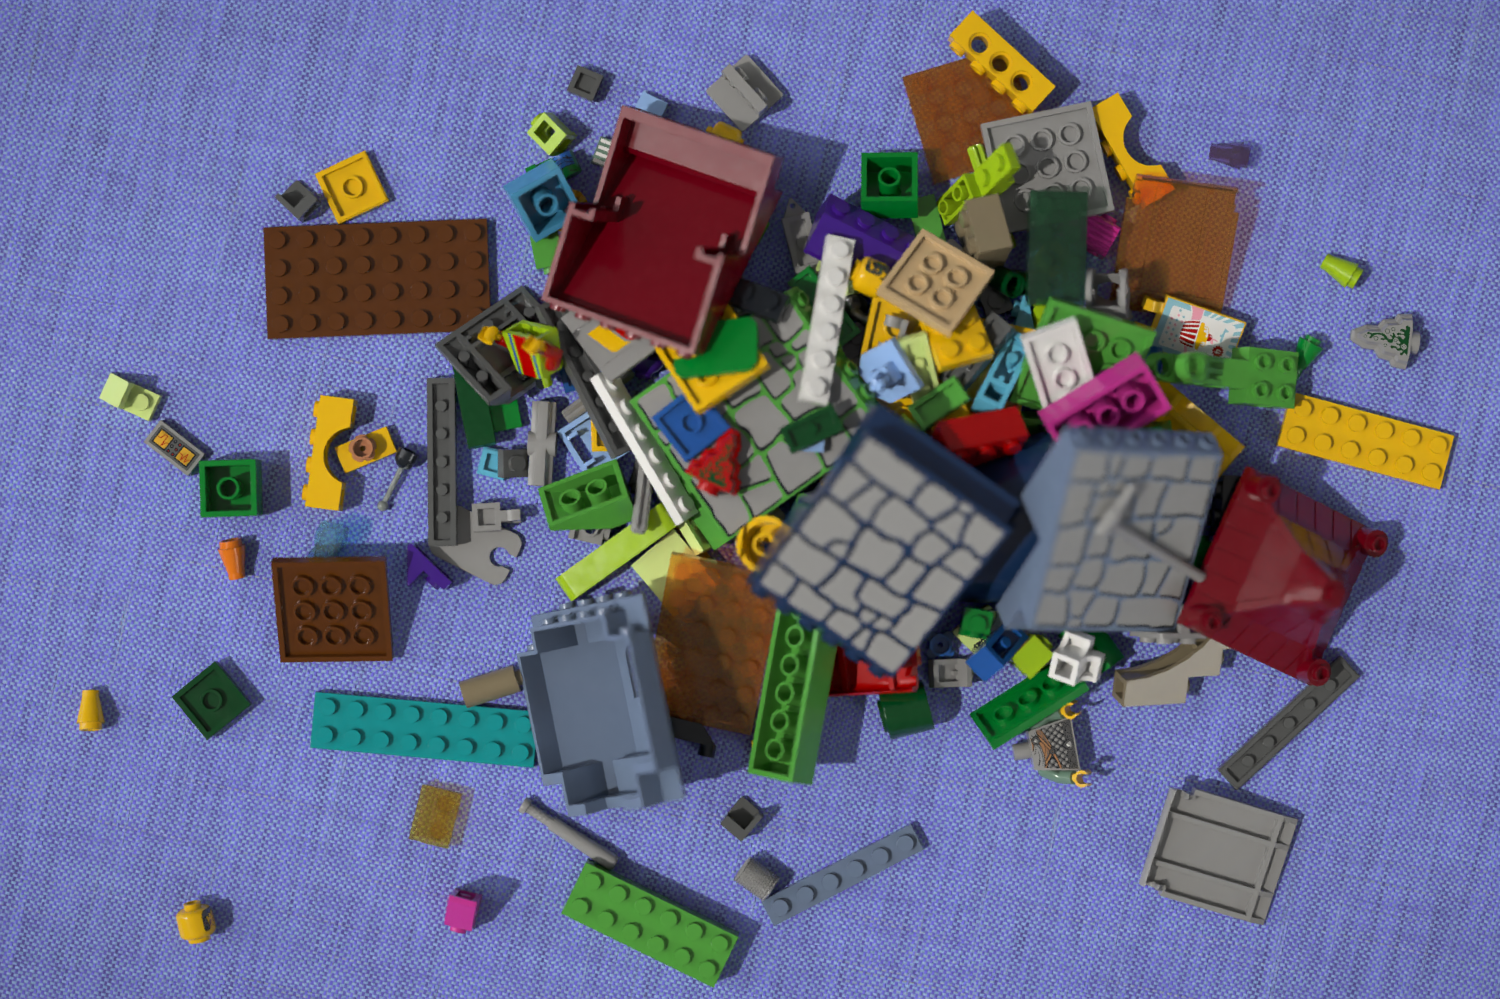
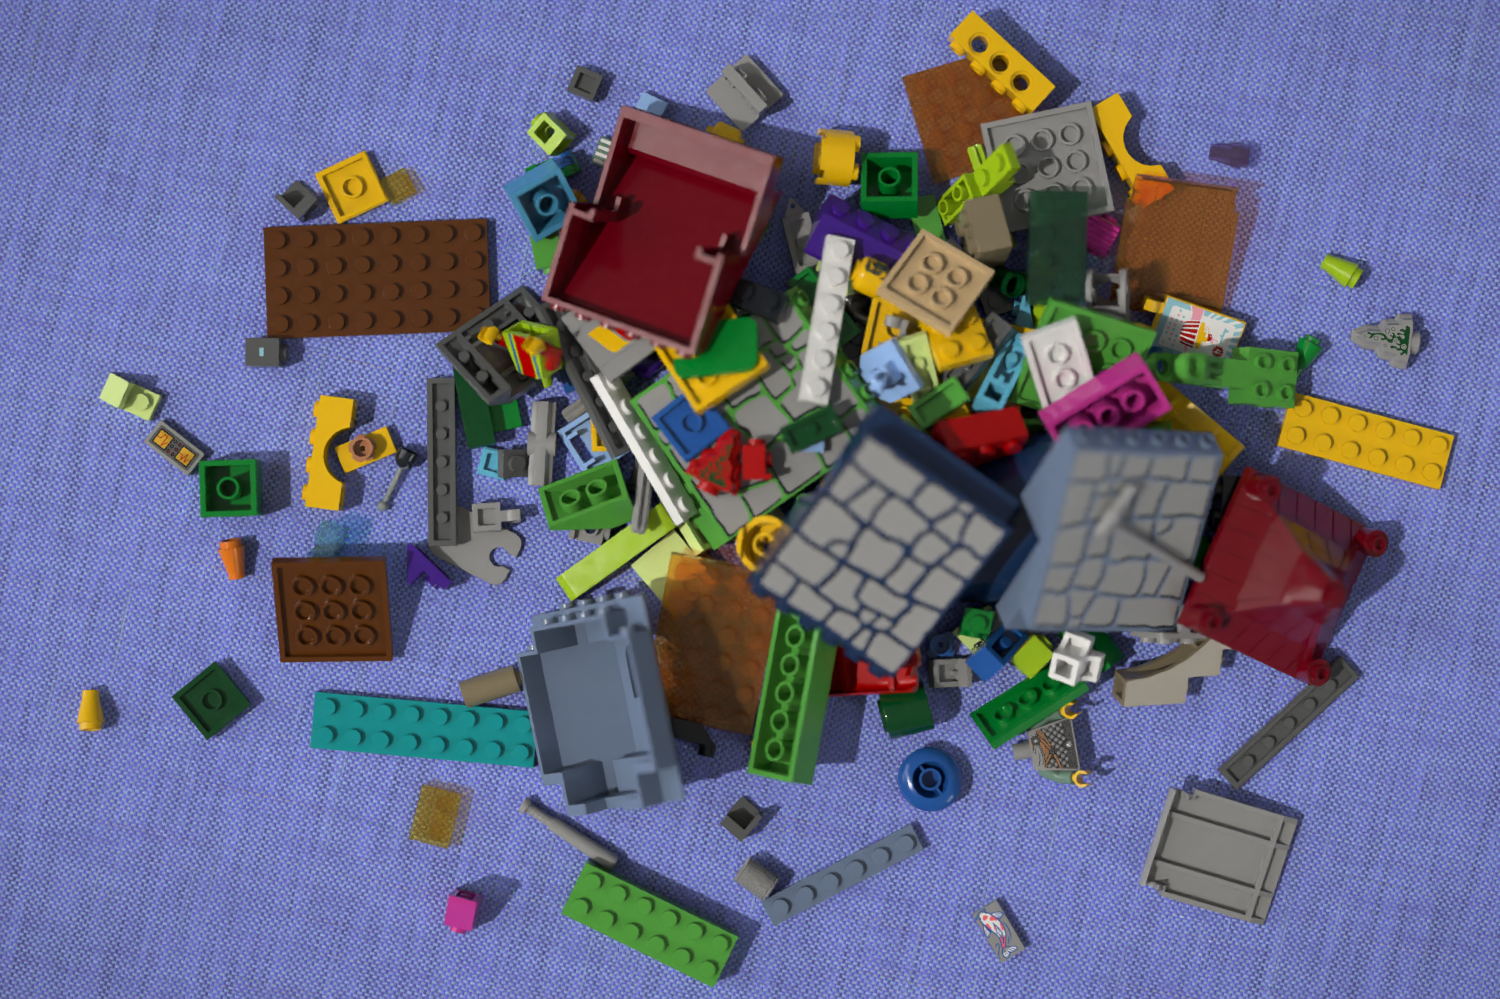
(195, 922): yellow head -> none
(265, 352): none -> dark grey brick
(398, 186): none -> clear yellow tile
(756, 460): none -> red brick
(835, 157): none -> yellow brick
(930, 779): none -> blue hat
(998, 930): none -> tile

